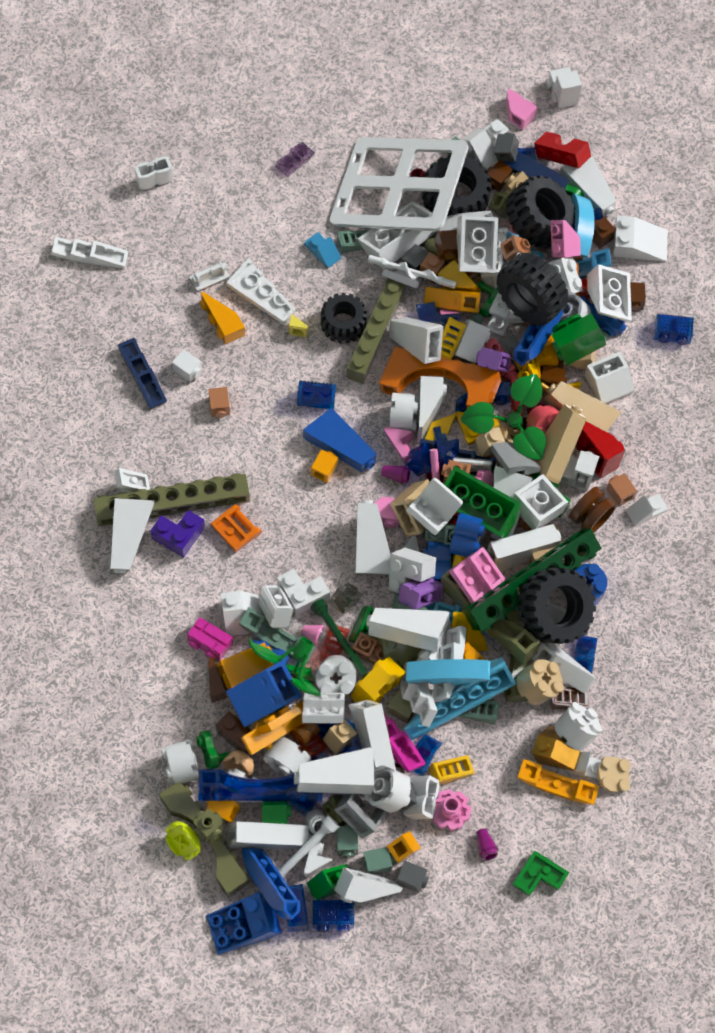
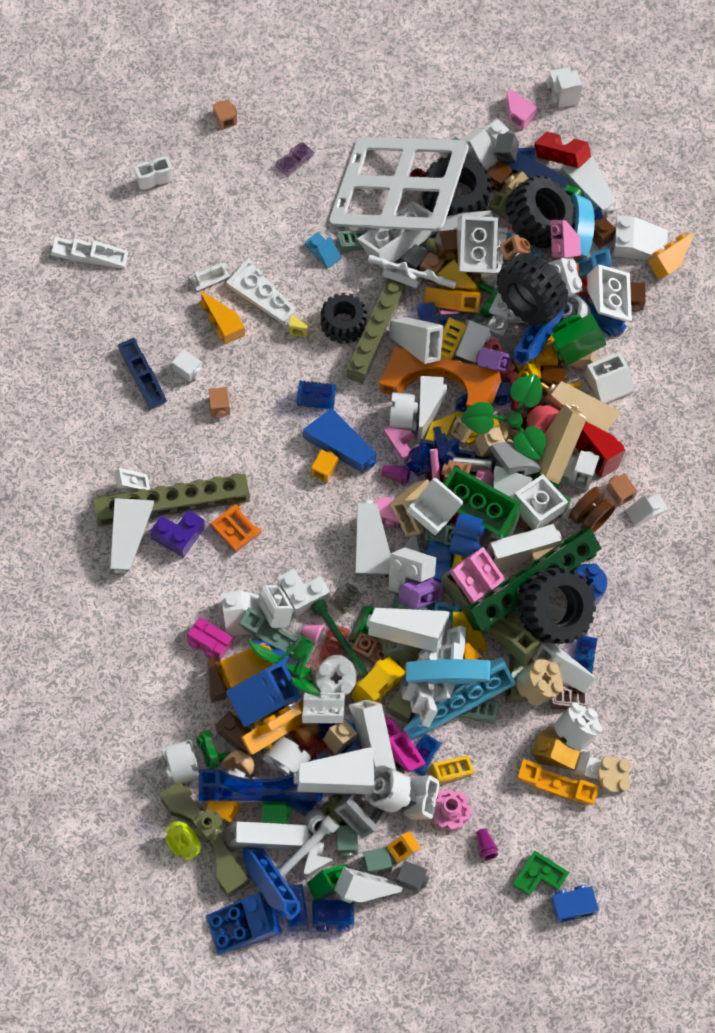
(225, 114): none -> nougat brick
(460, 430): none -> tan tile
(574, 904): none -> blue brick
(671, 257): none -> light orange slope
(673, 329): clear blue brick -> none

